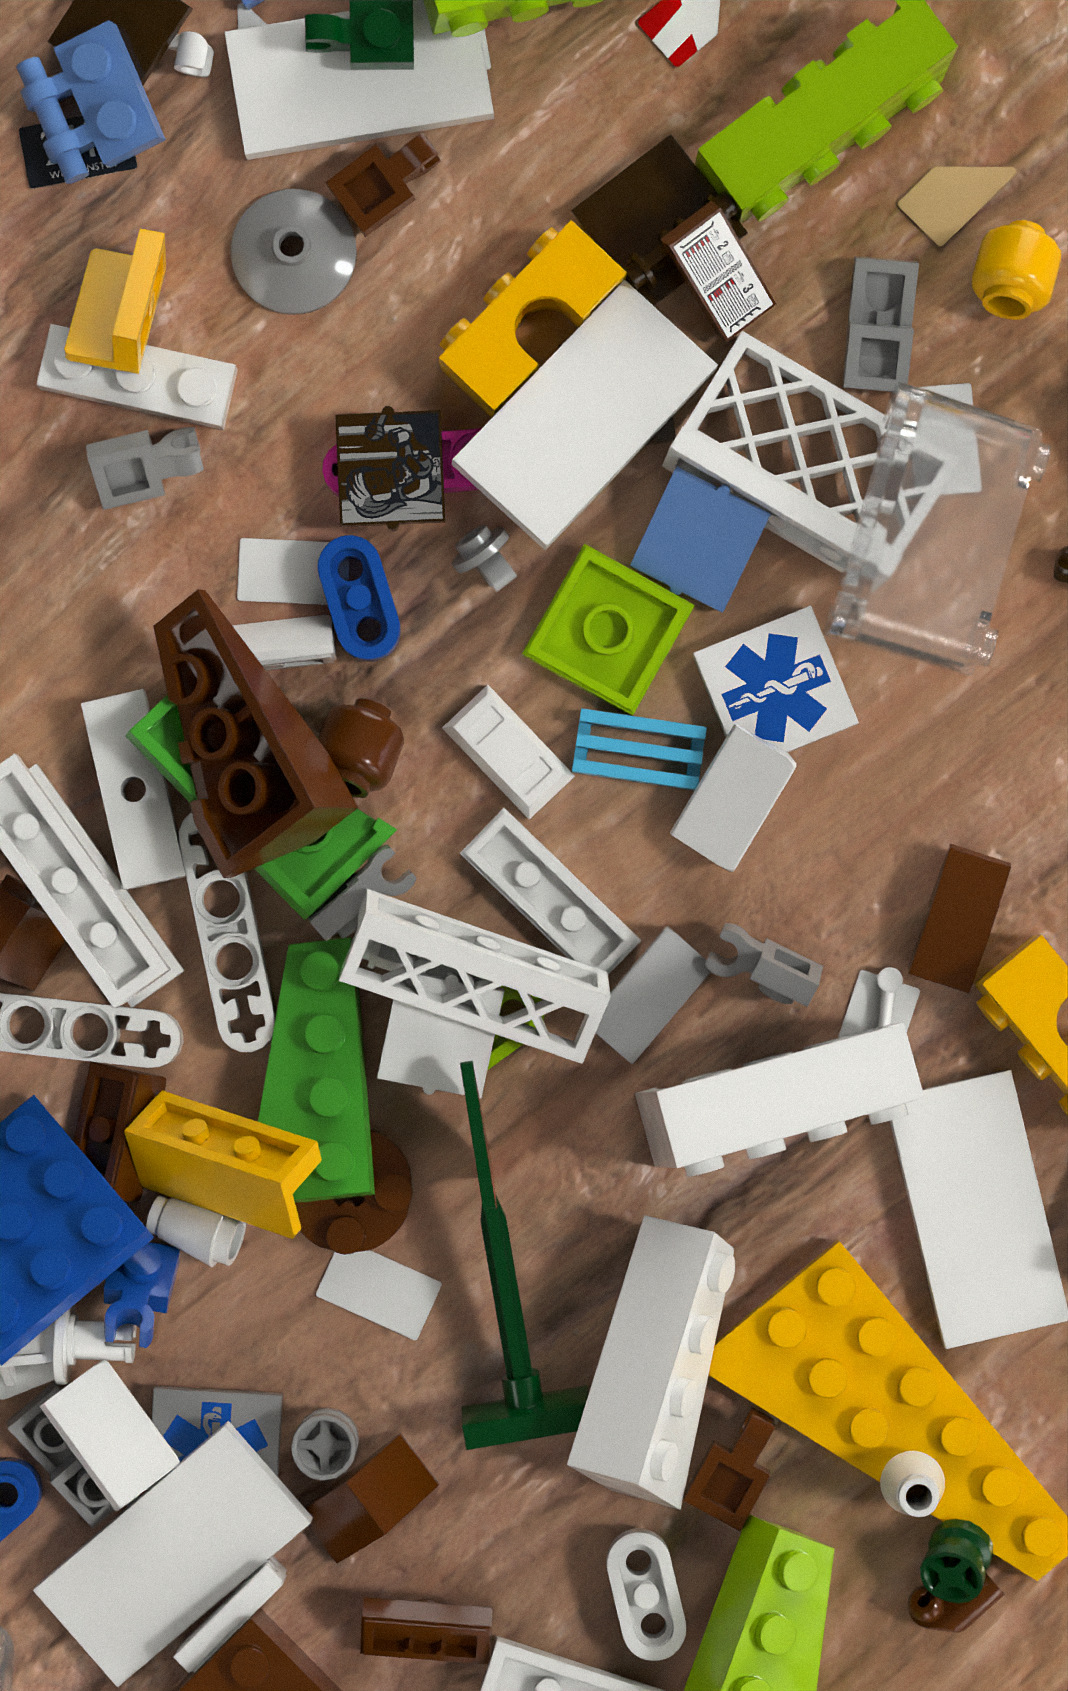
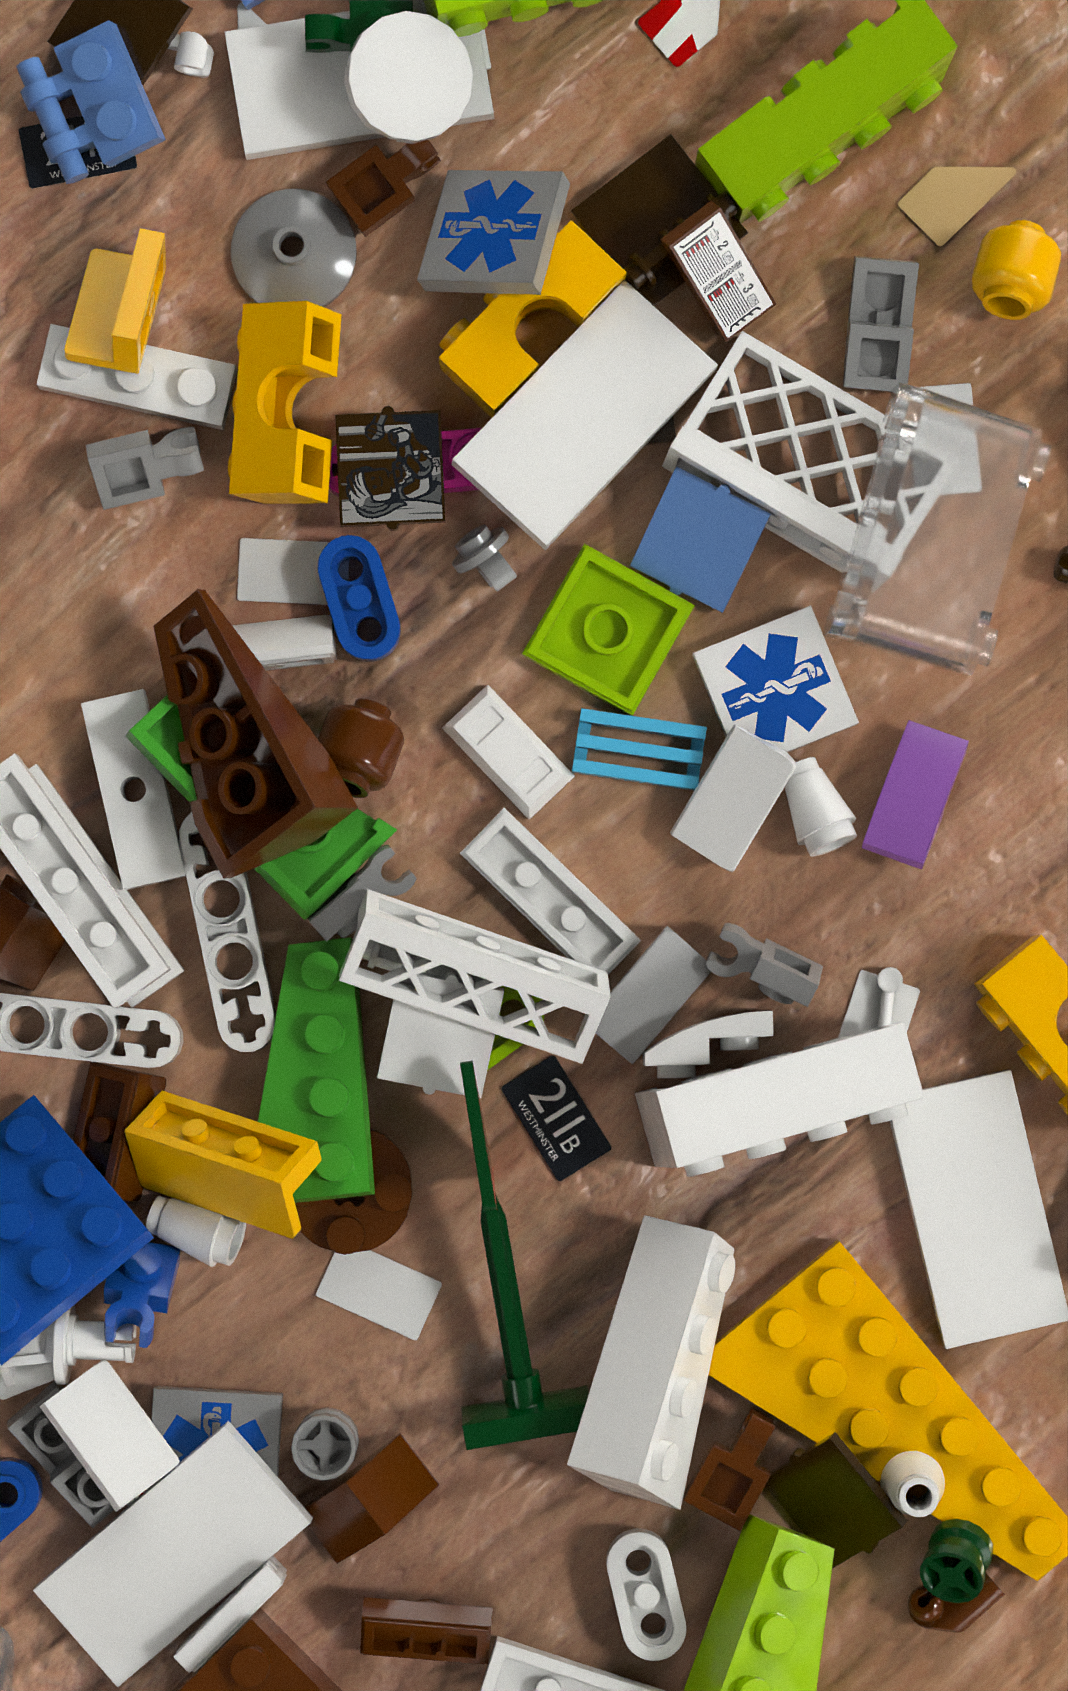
(278, 354): none -> yellow arch
(408, 77): none -> white tile
(494, 231): none -> light grey tile
(556, 1118): none -> black sticker
(689, 1047): none -> white slope
(817, 810): none -> white cone
(835, 1499): none -> dark brown piece
(915, 794): none -> medium lavender slope
(959, 918): reddish brown slope -> none

